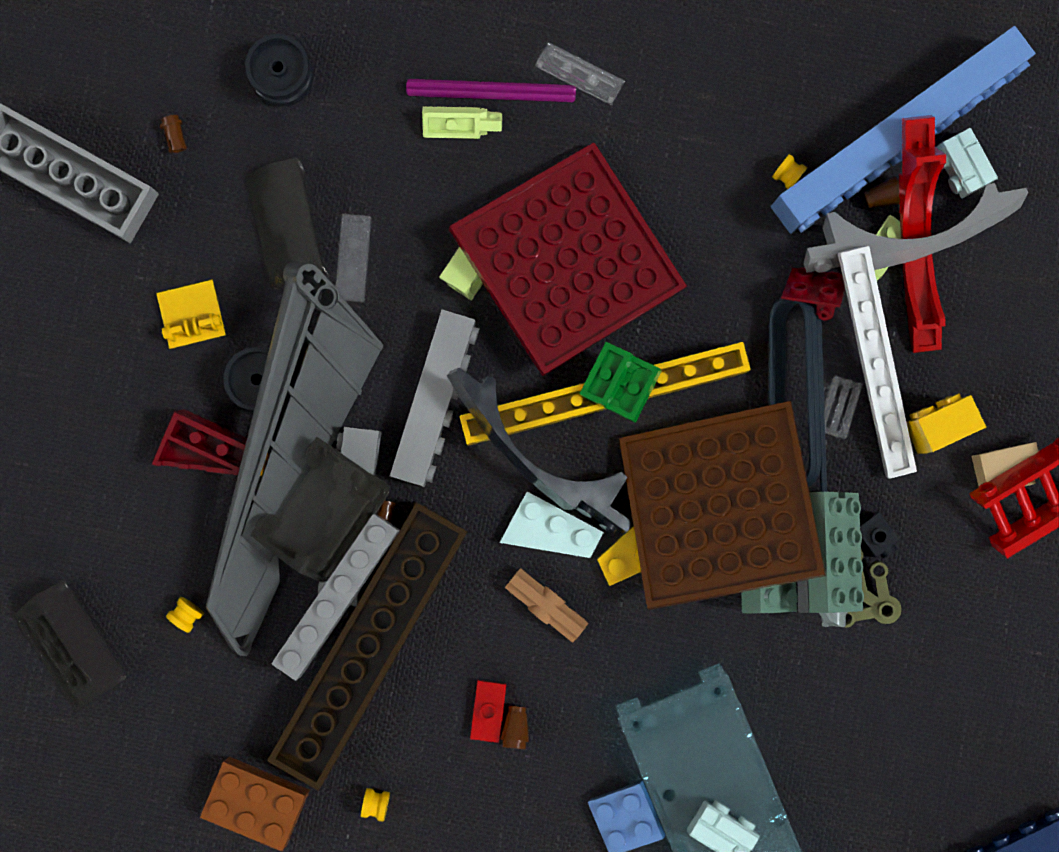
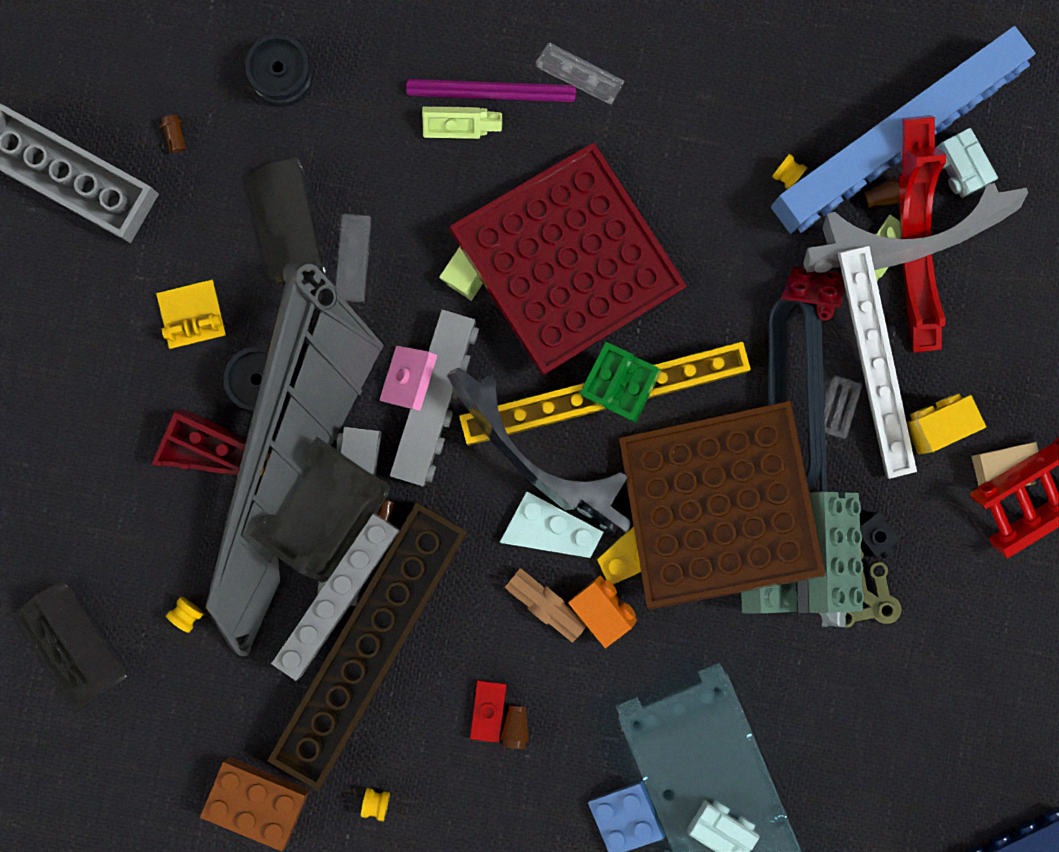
(408, 377): none -> bright pink plate
(603, 611): none -> orange brick

